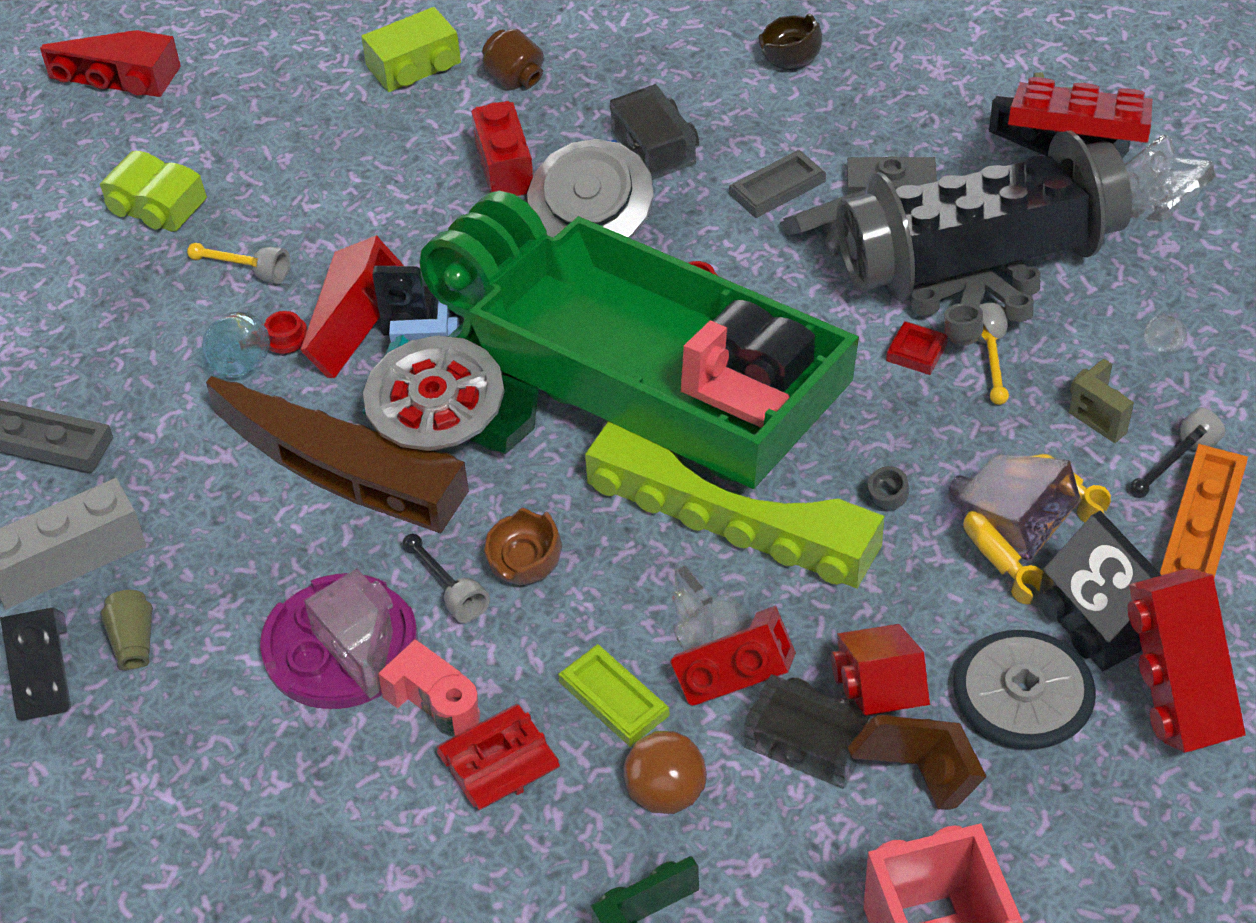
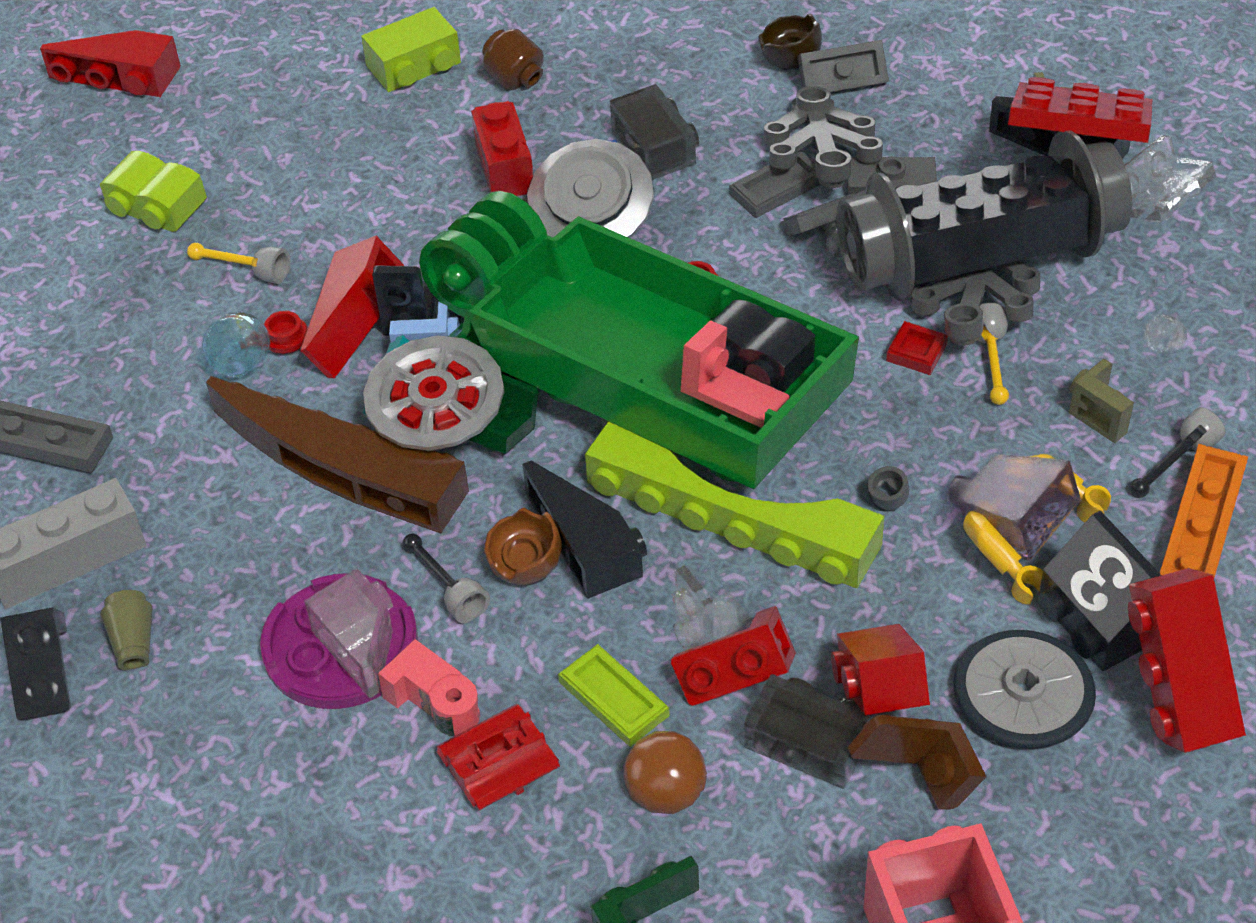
(592, 534): none -> black slope
(816, 107): none -> dark grey plant
(844, 67): none -> dark grey plate

